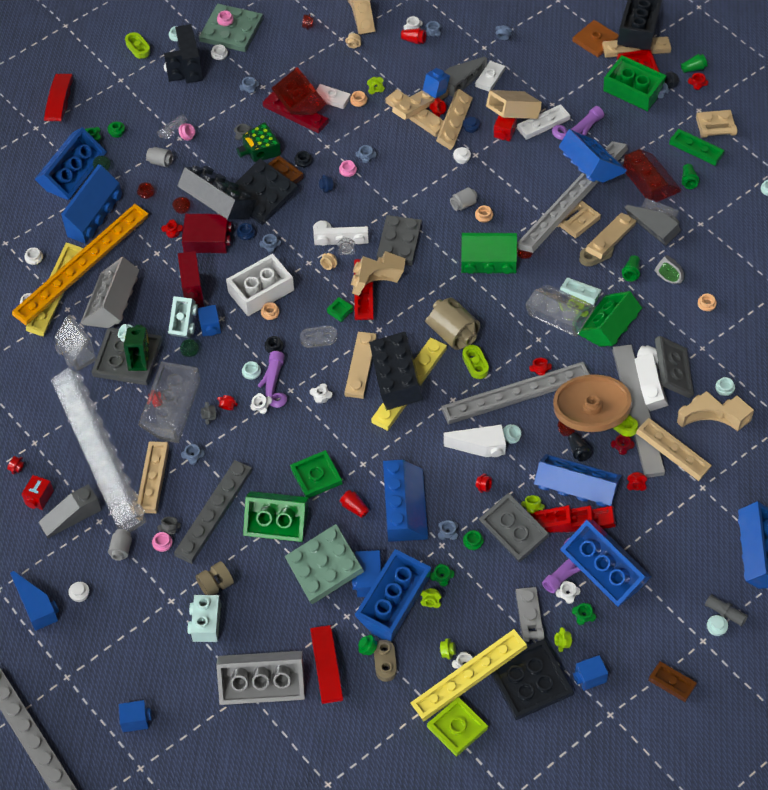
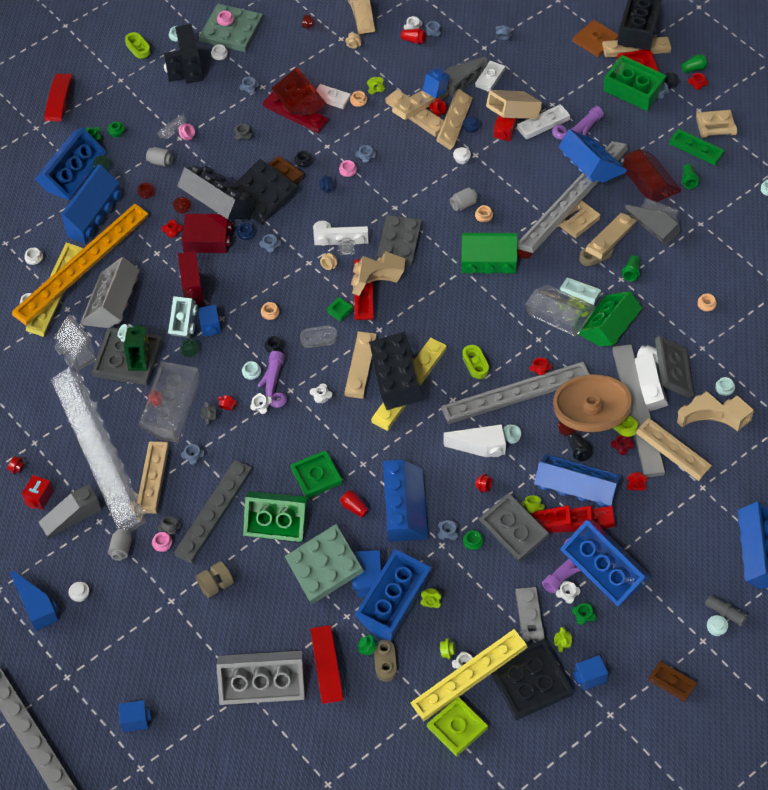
(205, 618): light aqua brick -> none
(259, 144): dark green torso -> none
(260, 284): white brick -> none
(442, 569): green plate -> none
(453, 323): dark tan cylinder -> none
(670, 270): rock -> none

